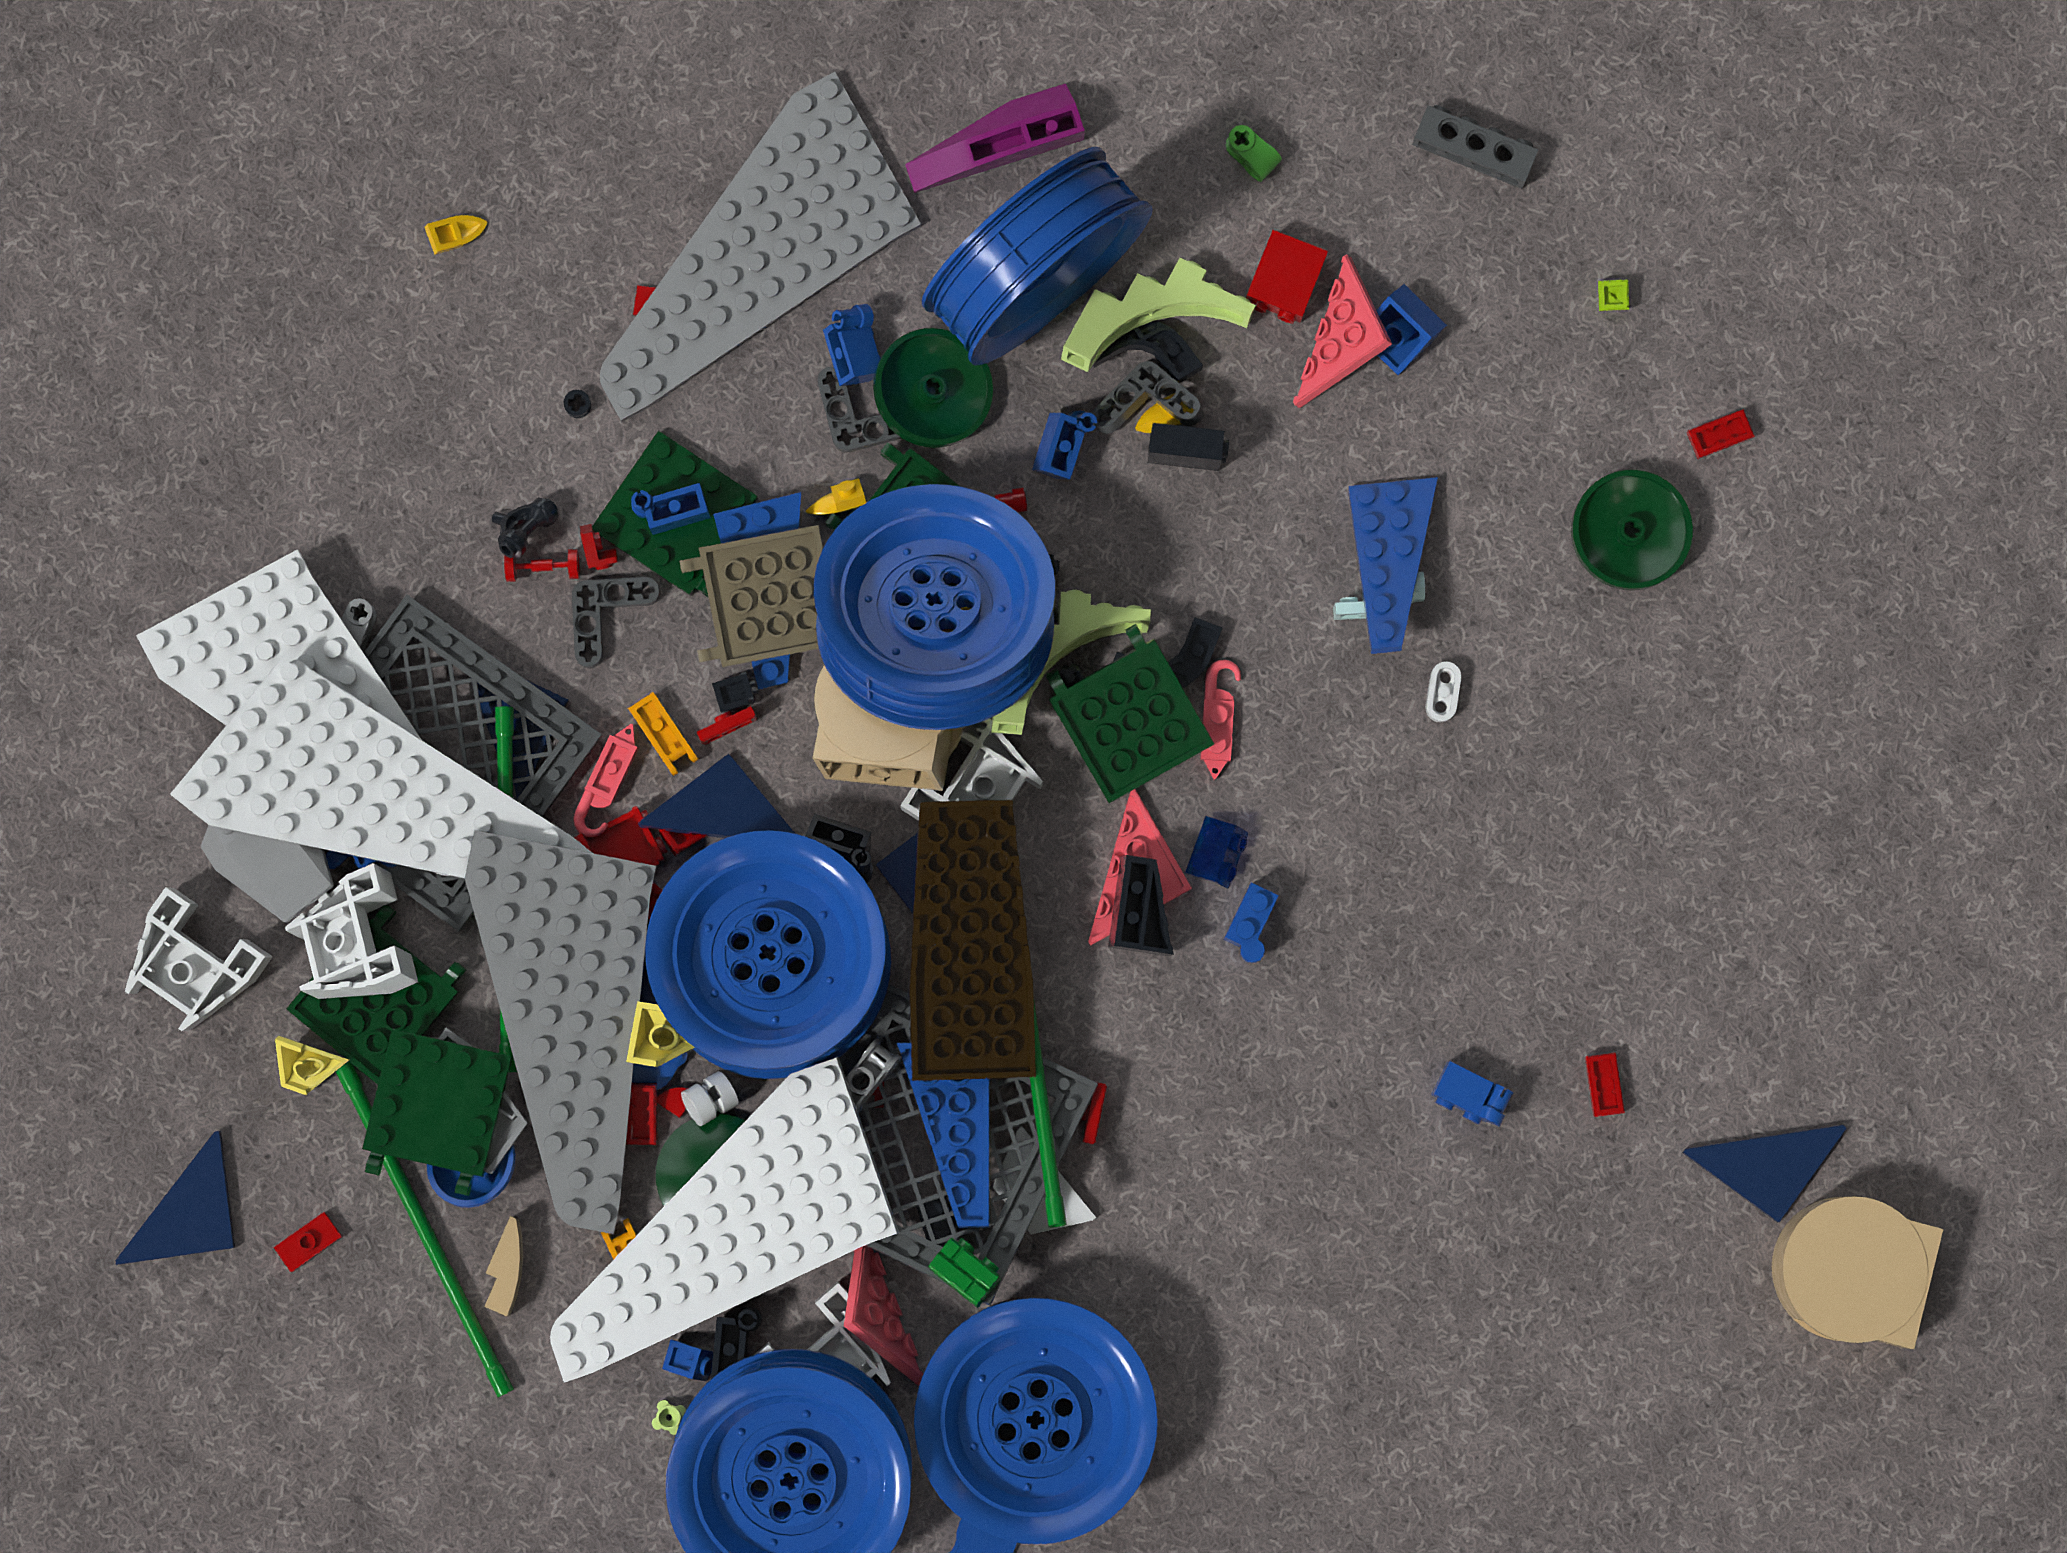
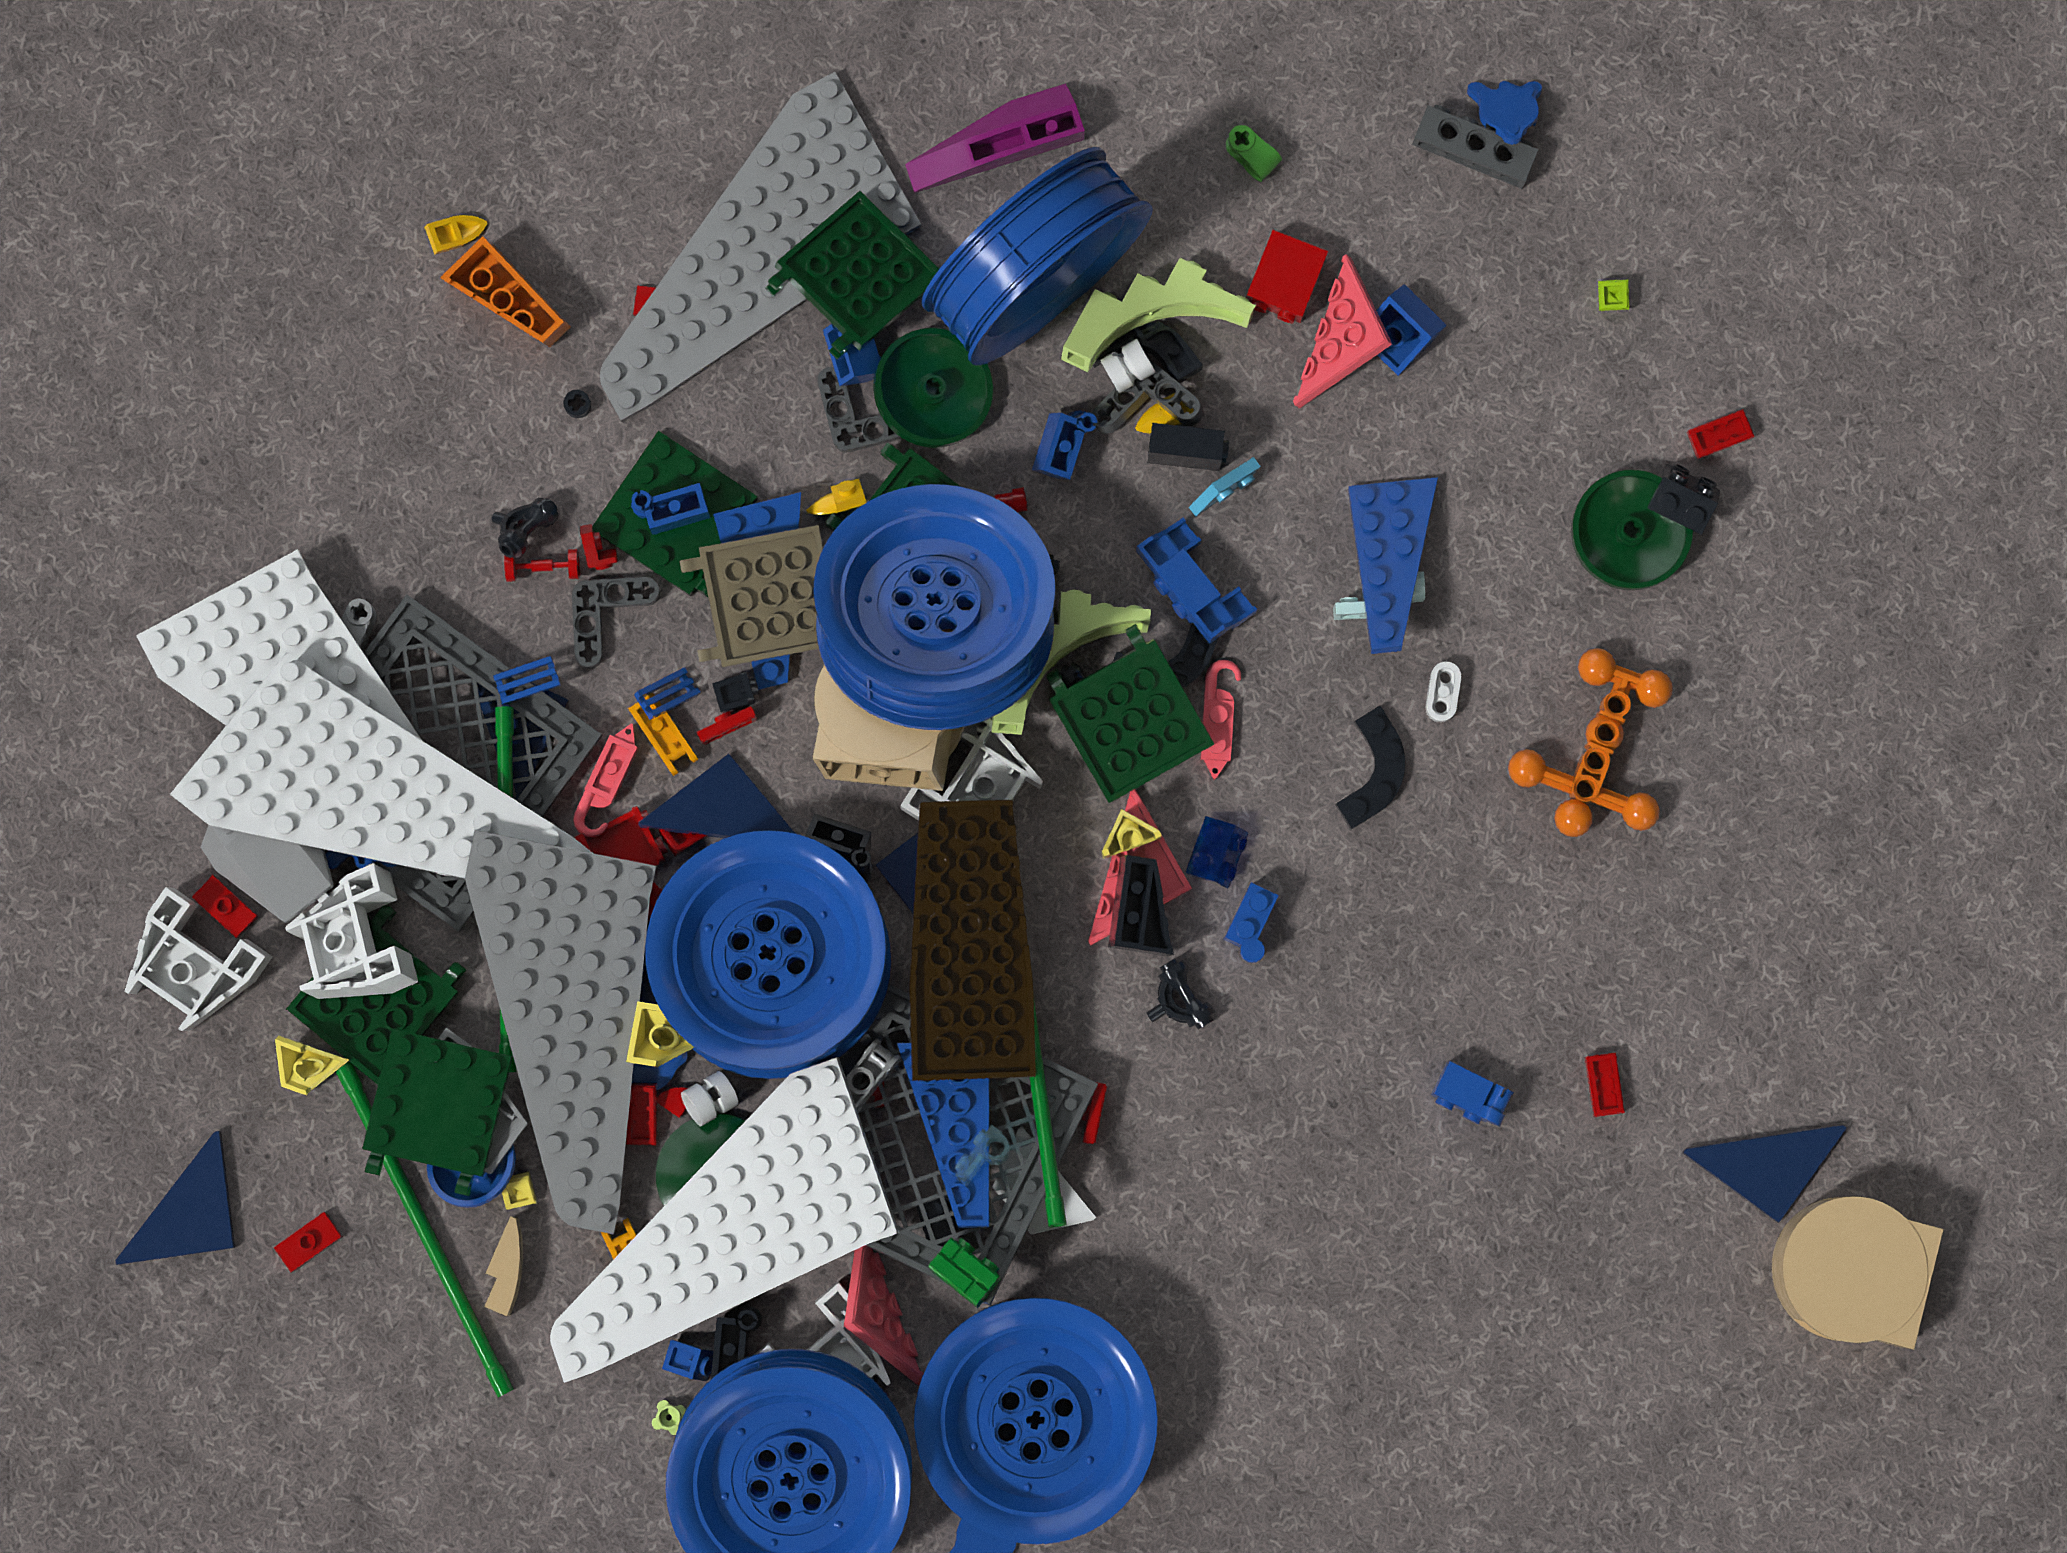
(225, 906): none -> red plate
(499, 286): none -> orange wedge
(519, 1191): none -> light yellow tile
(523, 669): none -> blue tile
(685, 683): none -> blue tile
(856, 272): none -> dark green plate
(969, 1165): none -> clear light blue plate
(1128, 366): none -> white wheel
(1128, 834): none -> light yellow slope
(1175, 977): none -> black piece
(1188, 586): none -> blue bracket
(1224, 487): none -> medium azure wing
(1387, 773): none -> black plate
(1507, 109): none -> blue tile
(1573, 815): none -> orange piece
(1685, 498): none -> black bracket

